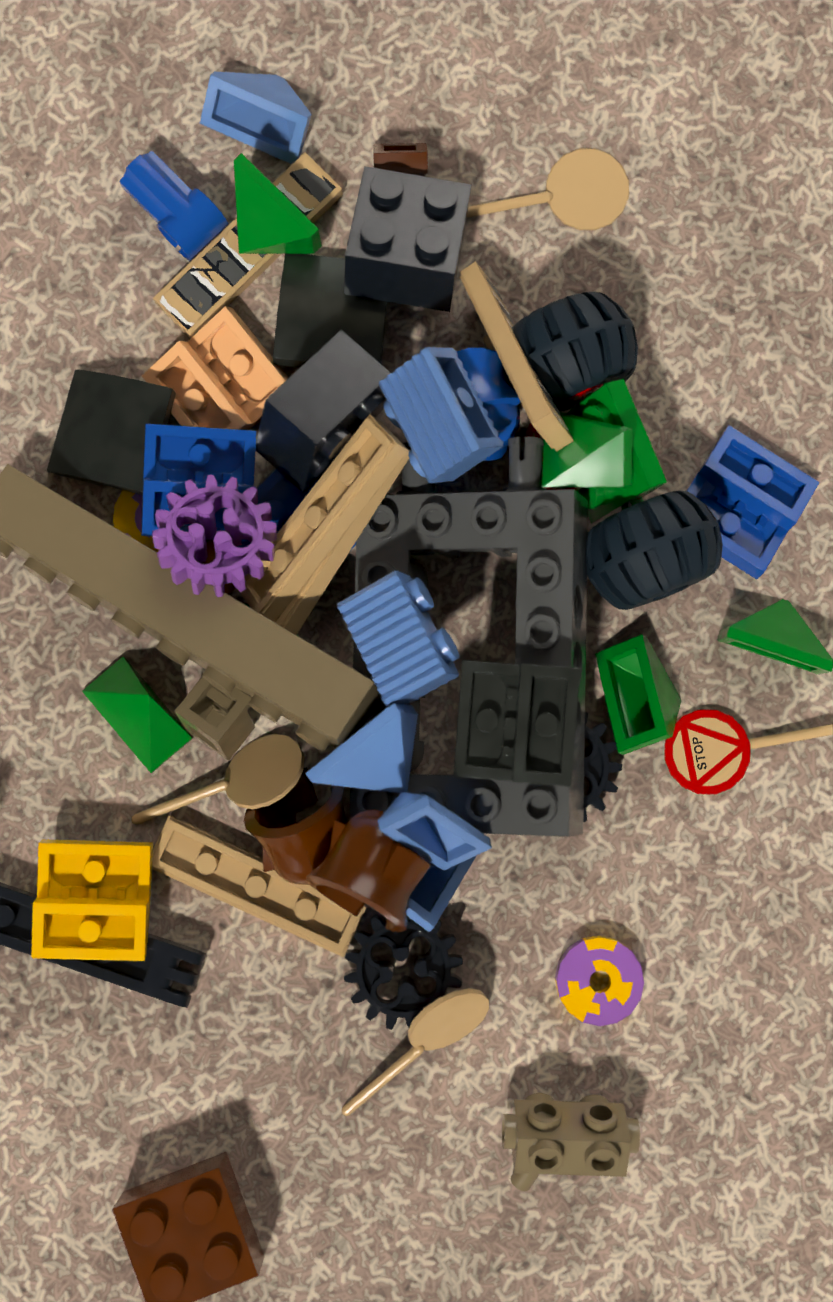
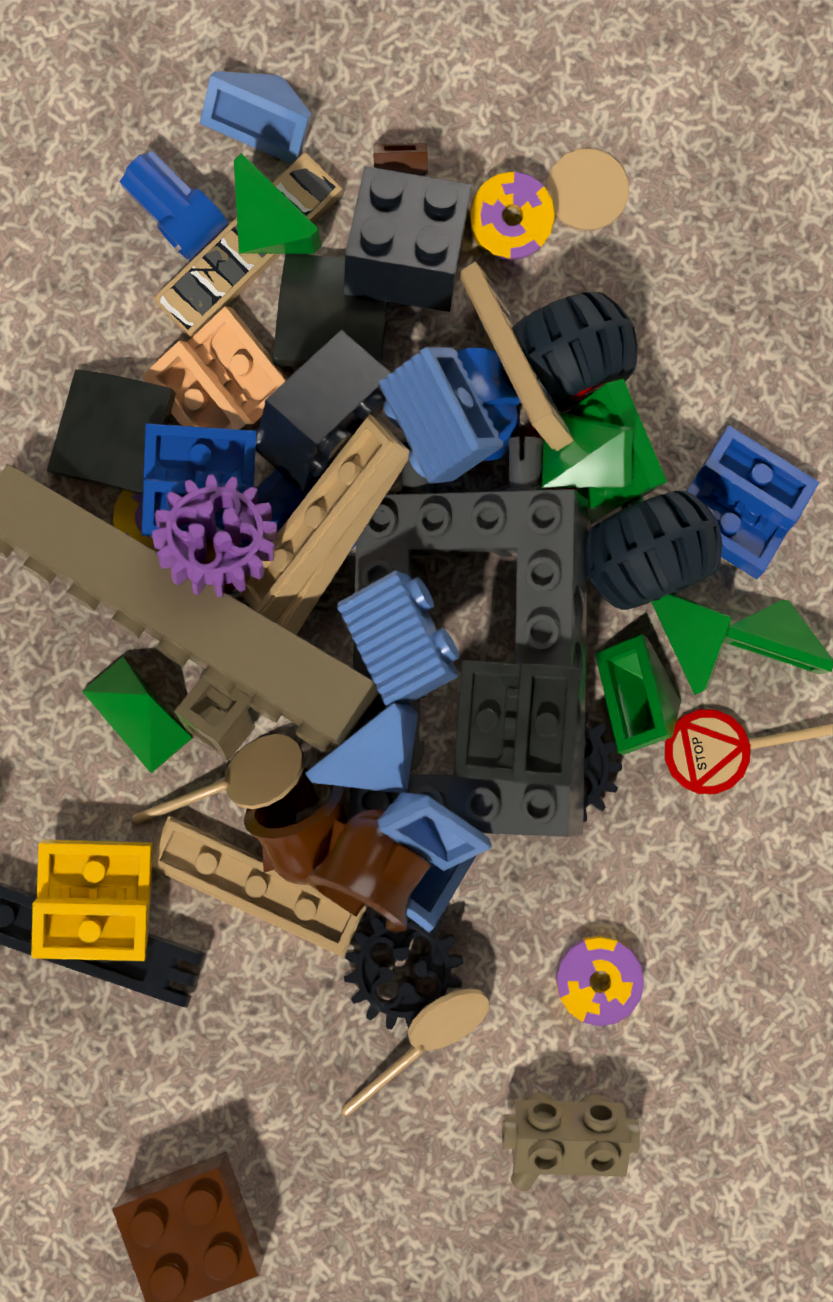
(517, 192): none -> yellow piece
(695, 636): none -> green slope

